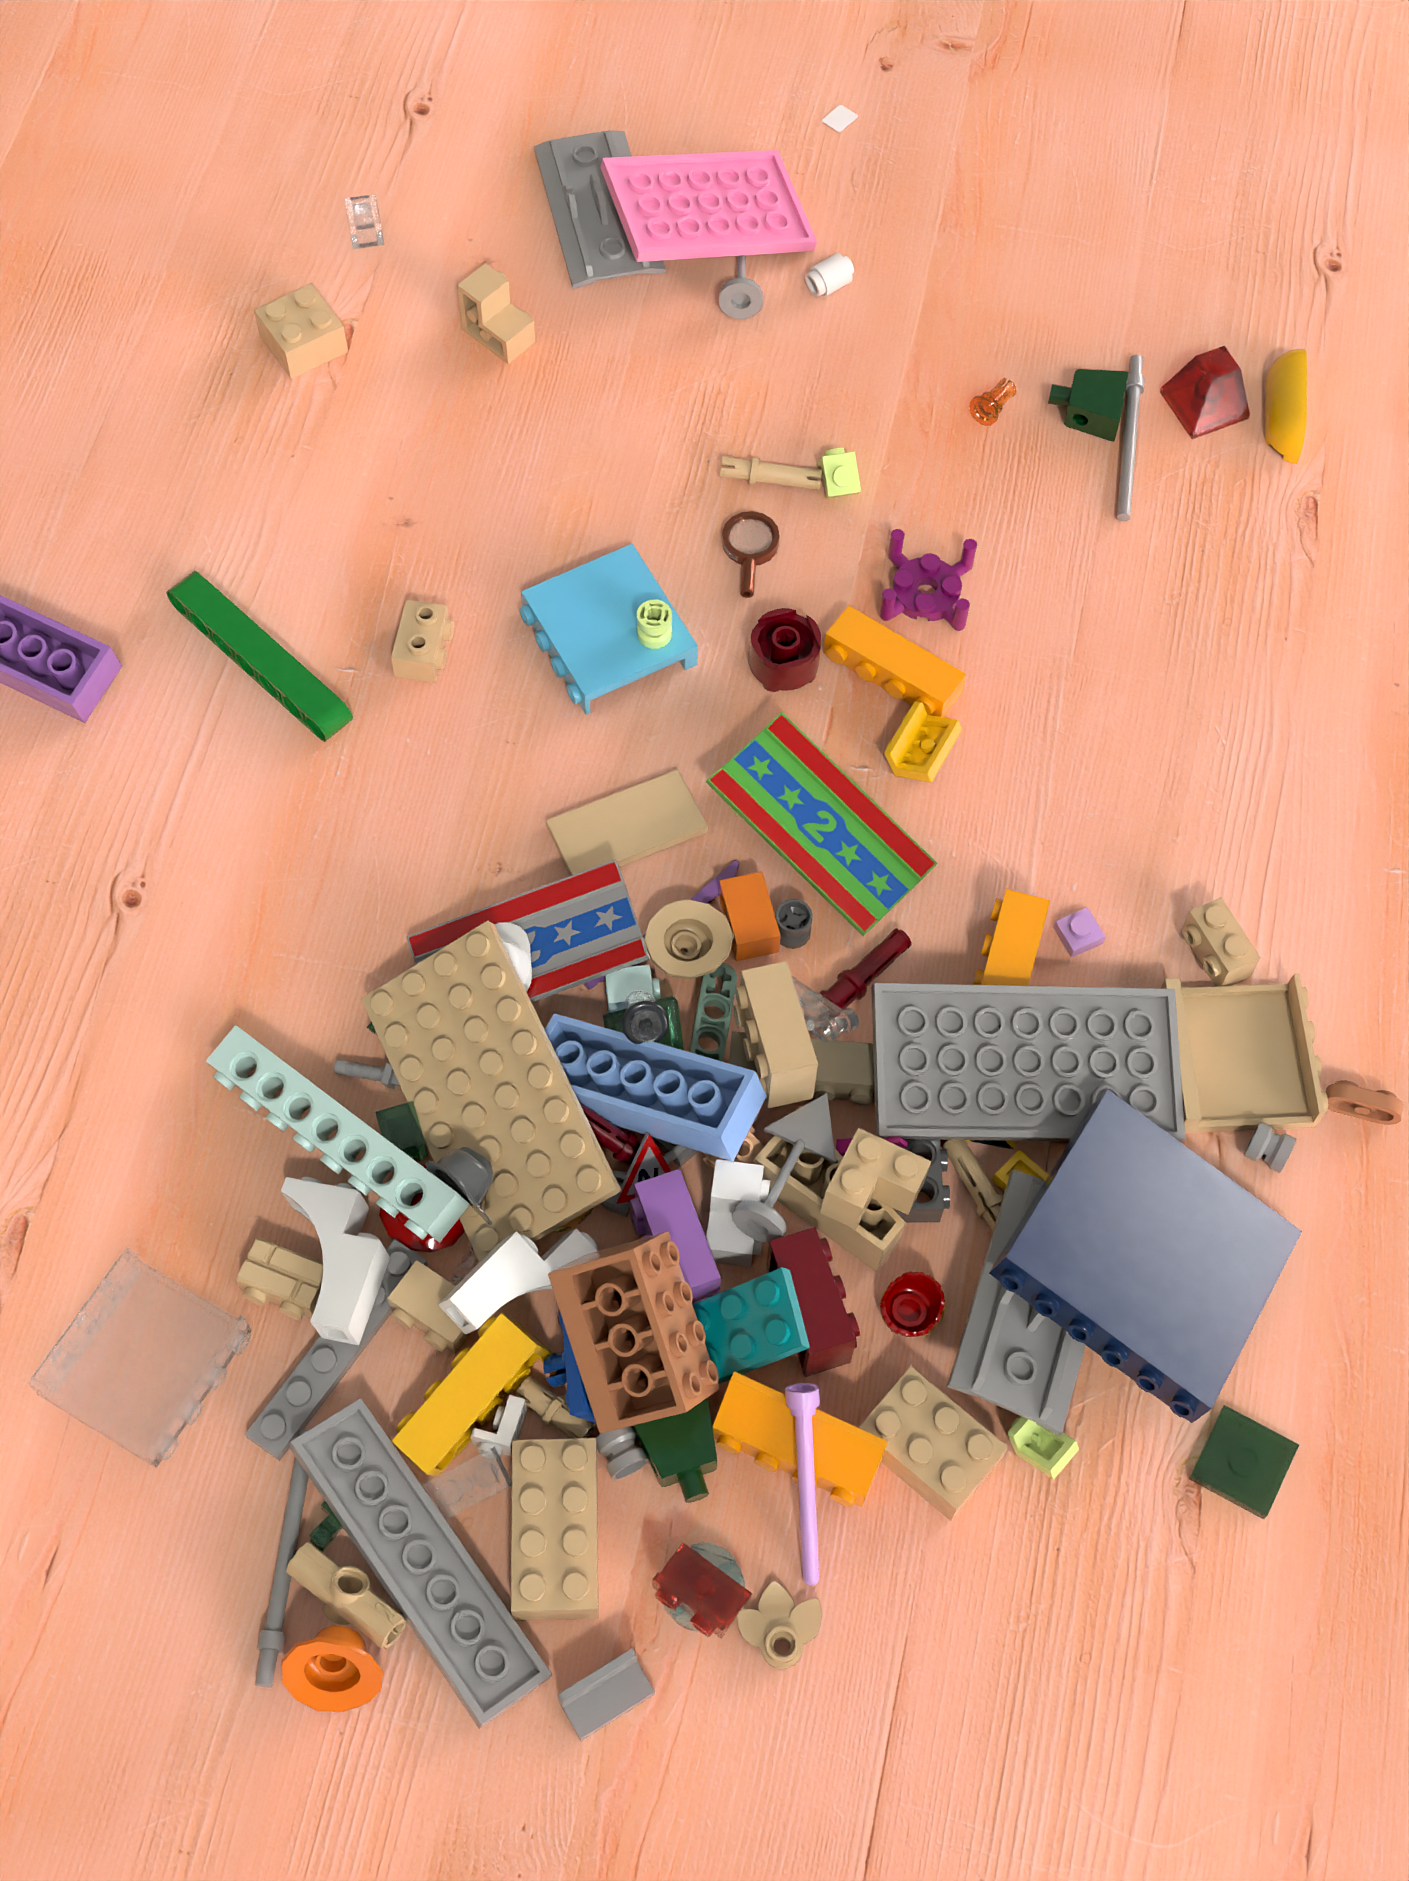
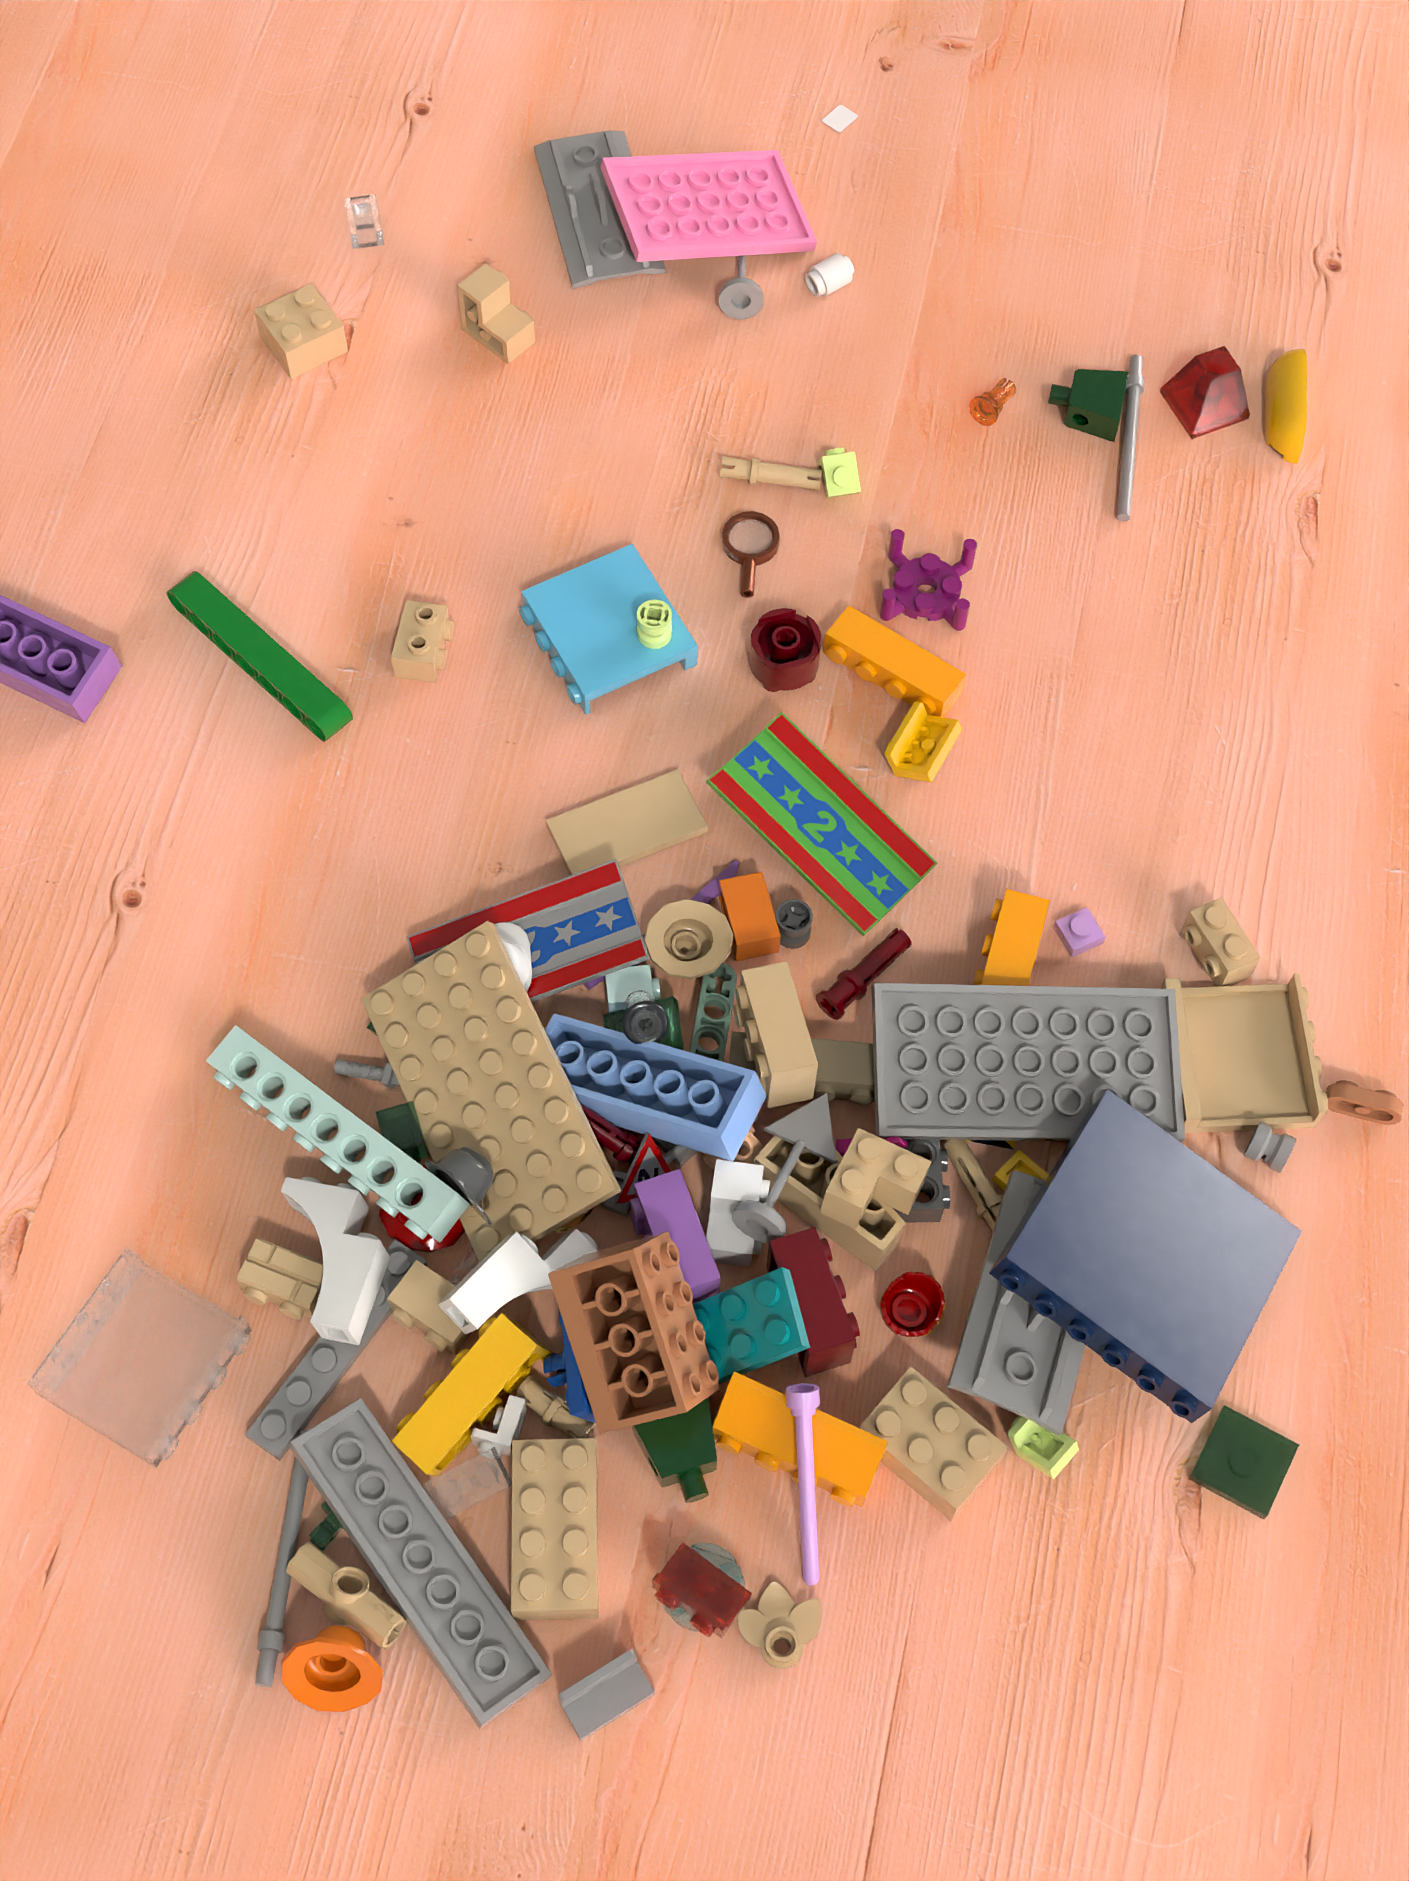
(621, 1451): light grey wheel -> none
(822, 1016): clear plate -> none

